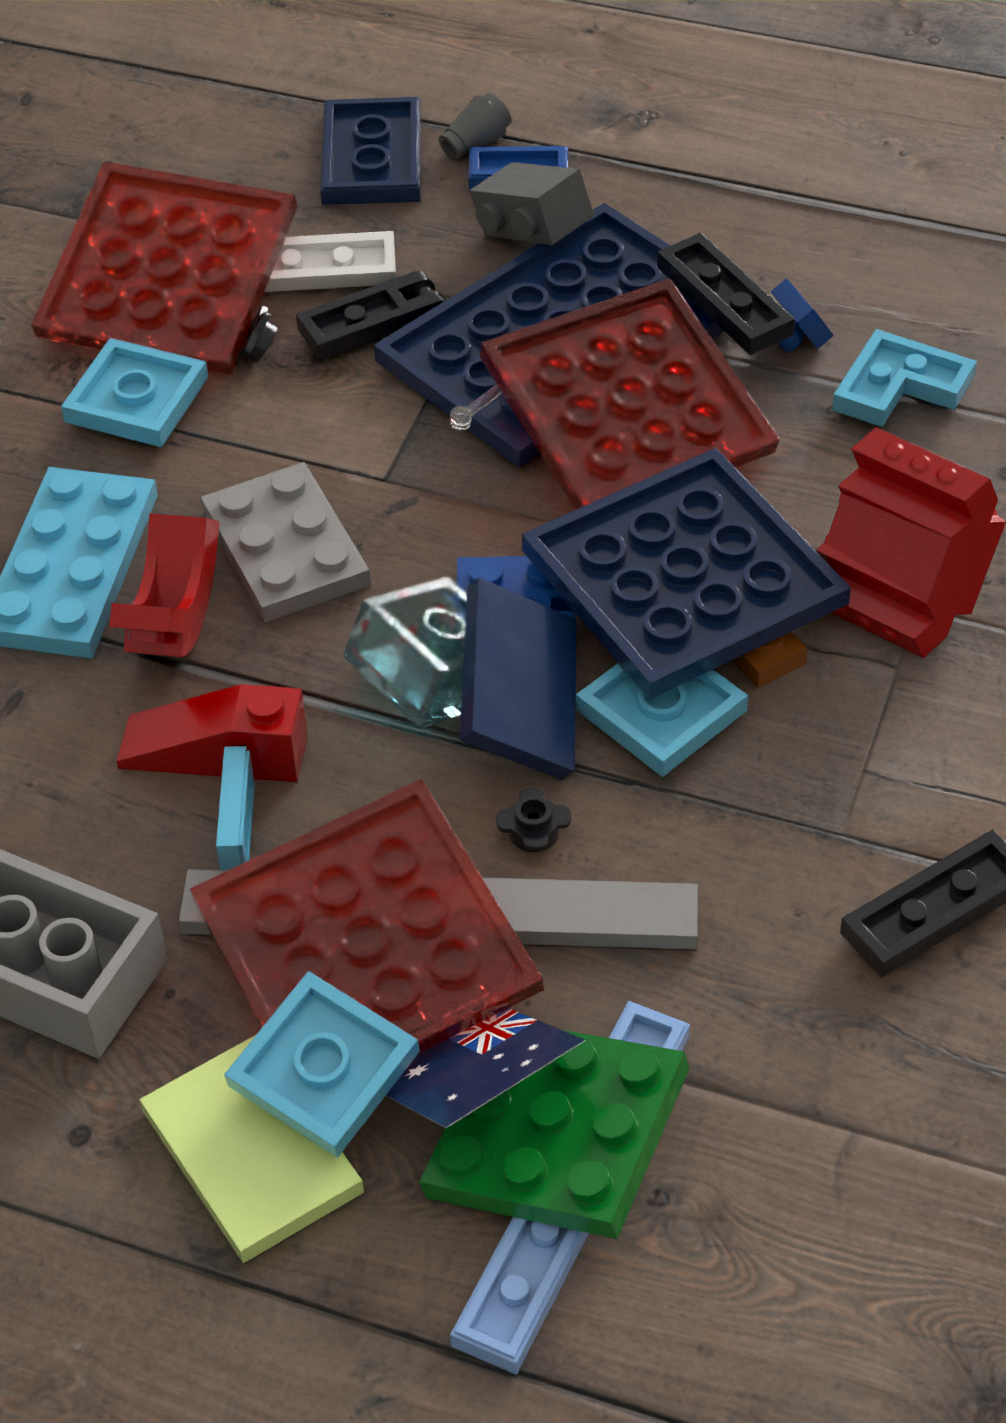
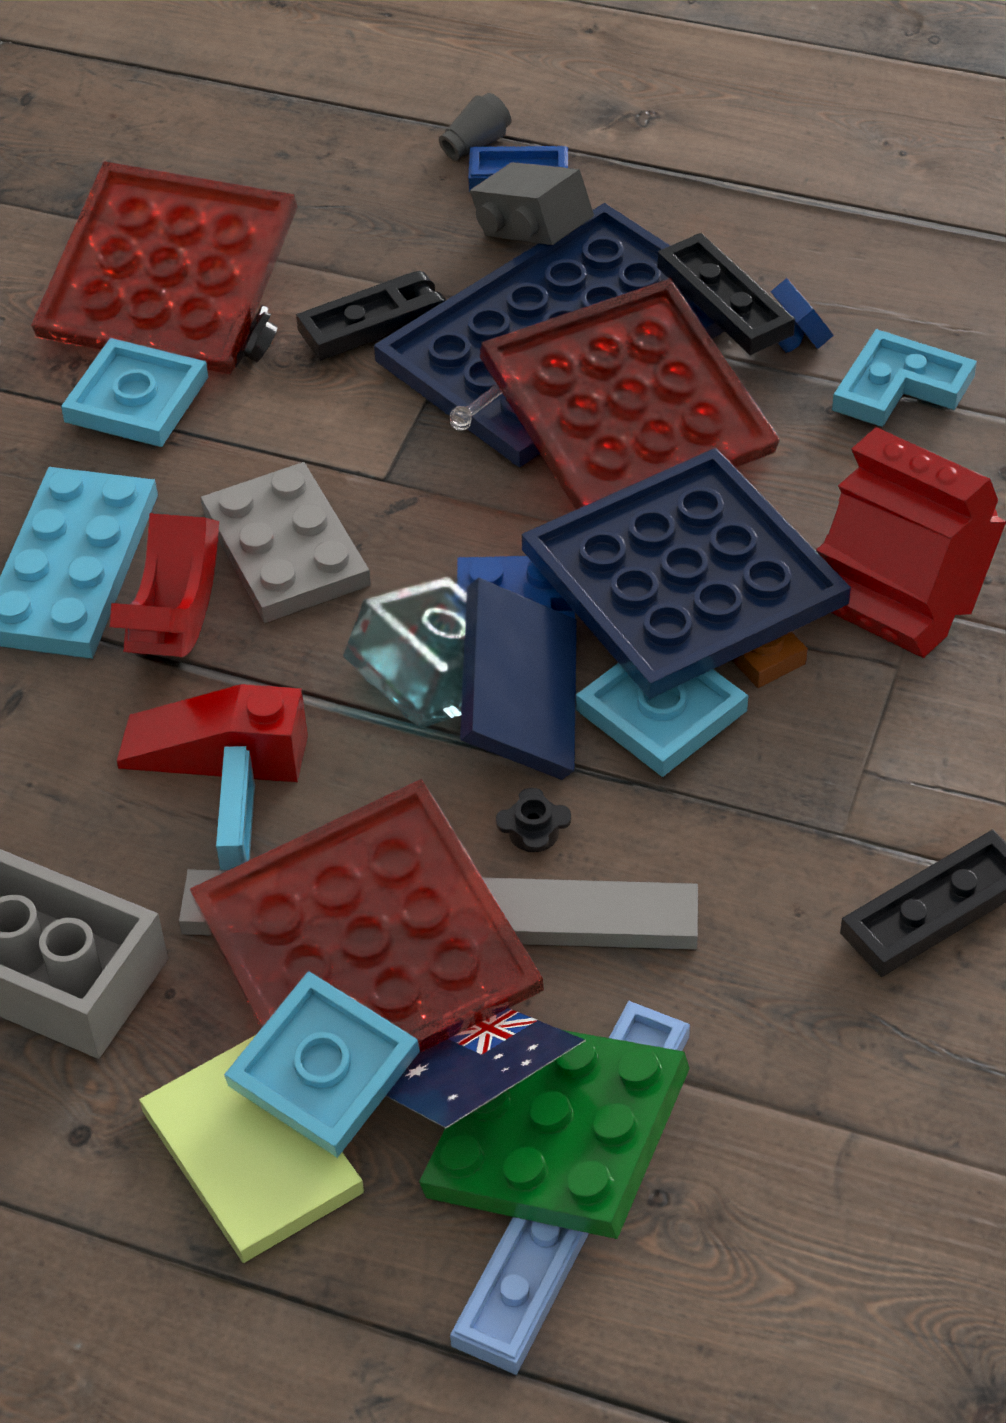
(334, 261): white plate -> none
(371, 151): dark blue tile -> none

